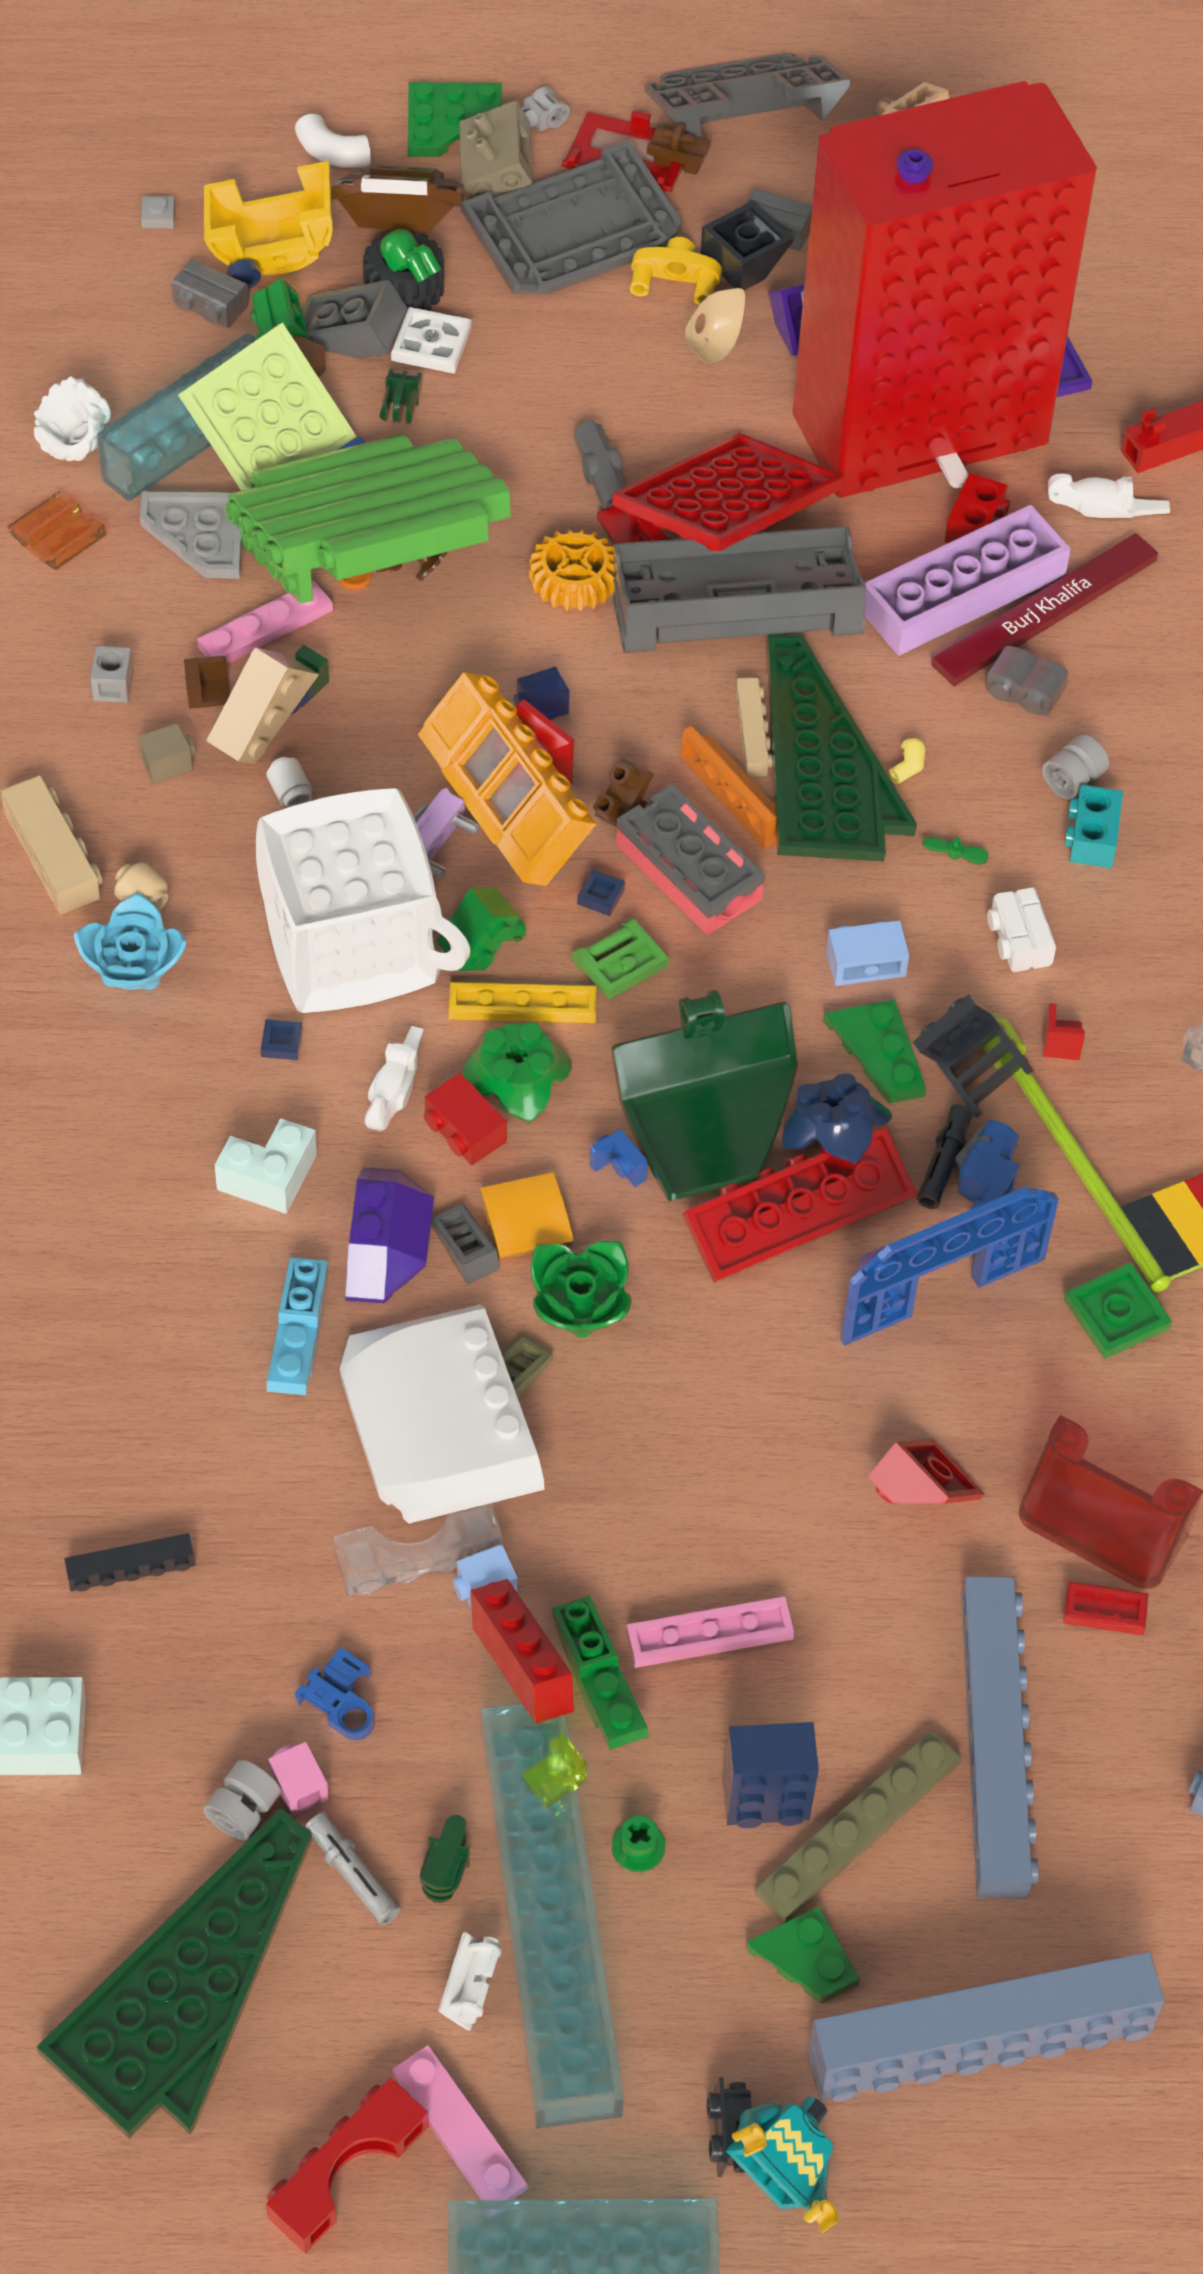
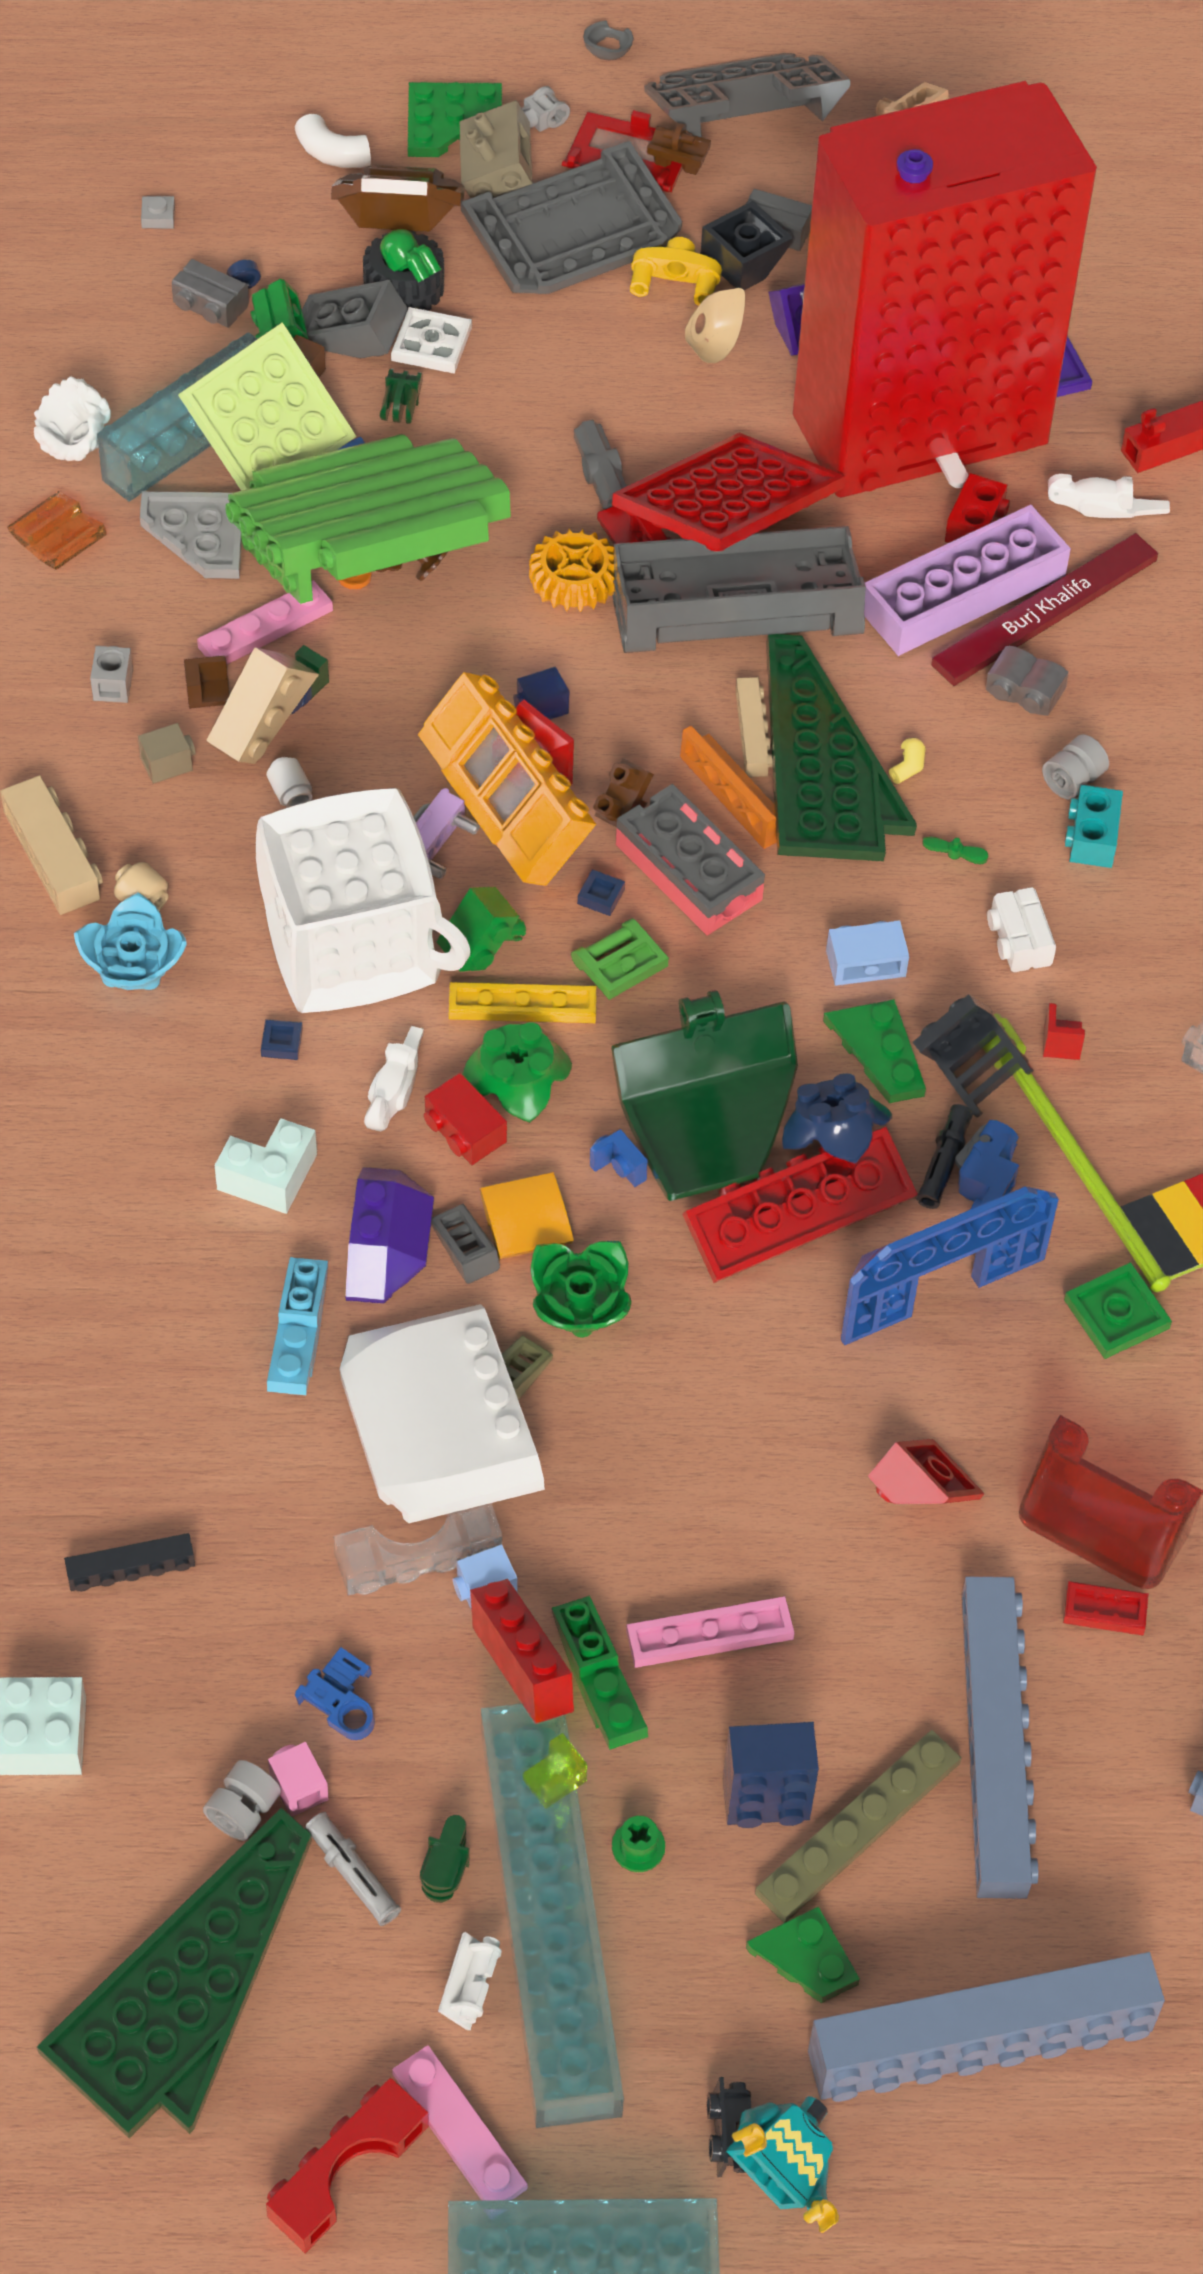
(273, 231): yellow cylinder -> none
(601, 30): none -> dark grey piece

